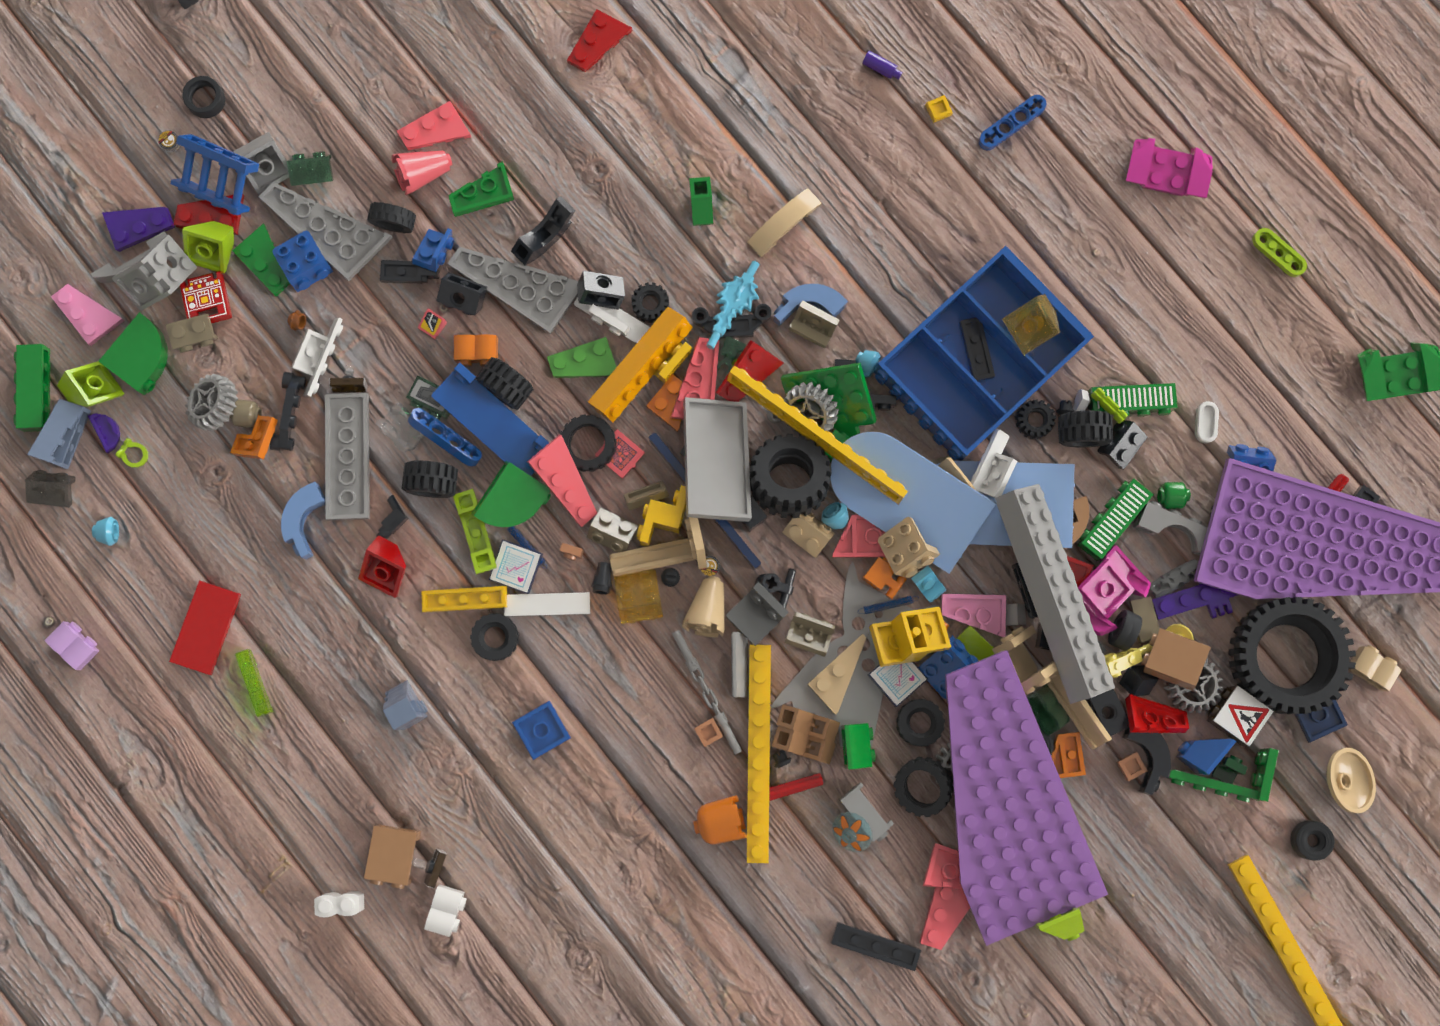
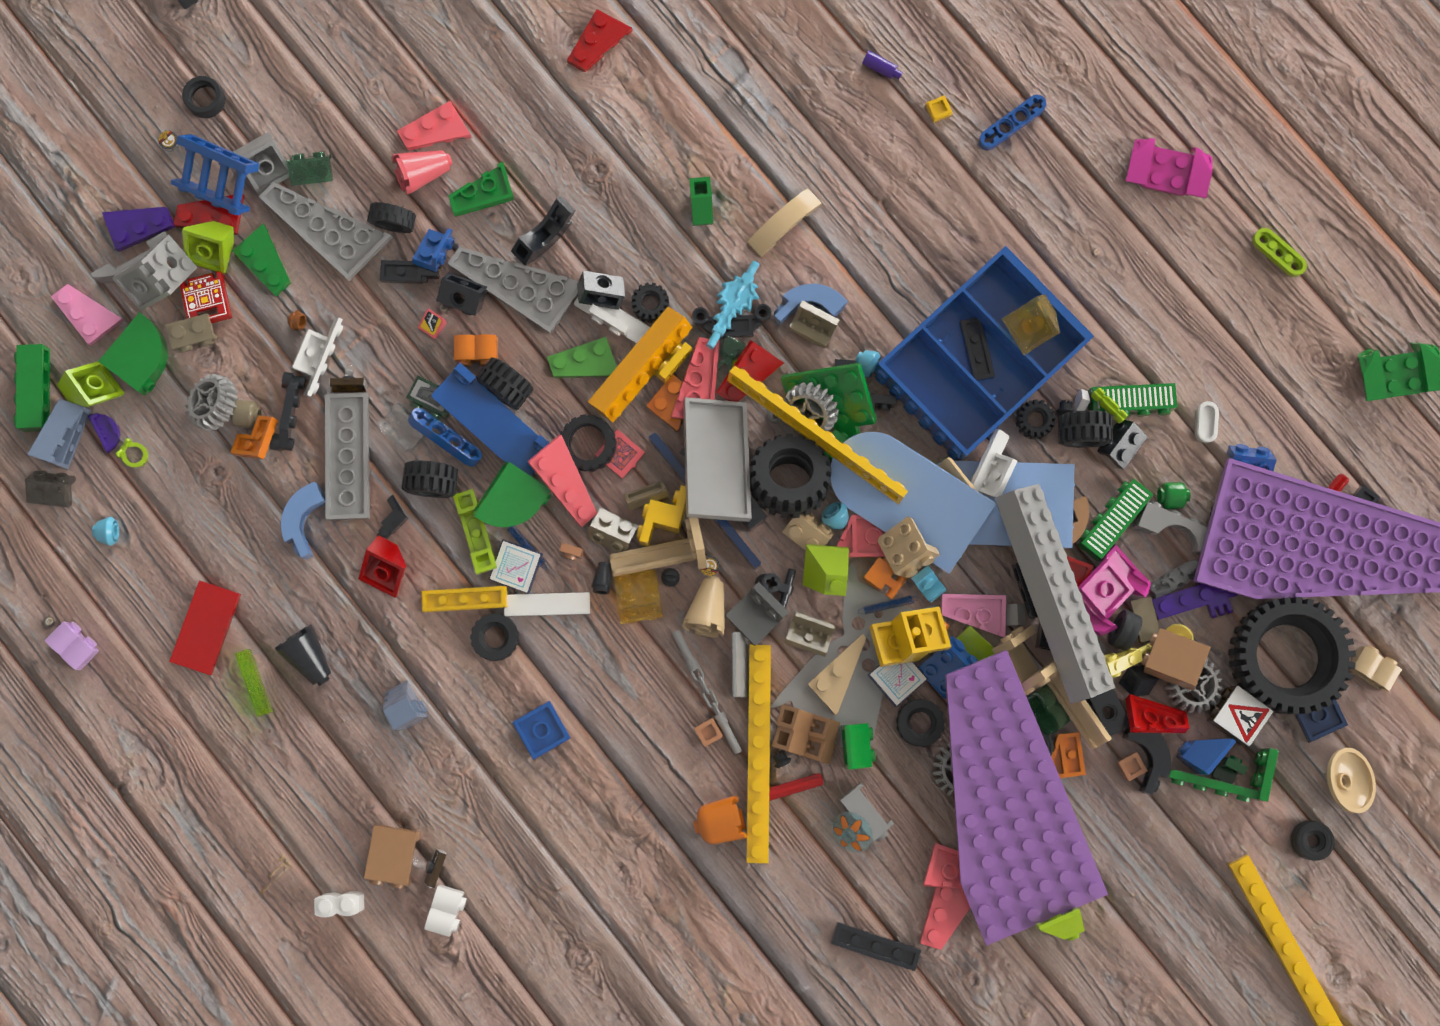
(302, 261): blue bracket -> none
(306, 655): none -> black cone
(826, 569): none -> lime slope
(905, 797): black tyre -> none

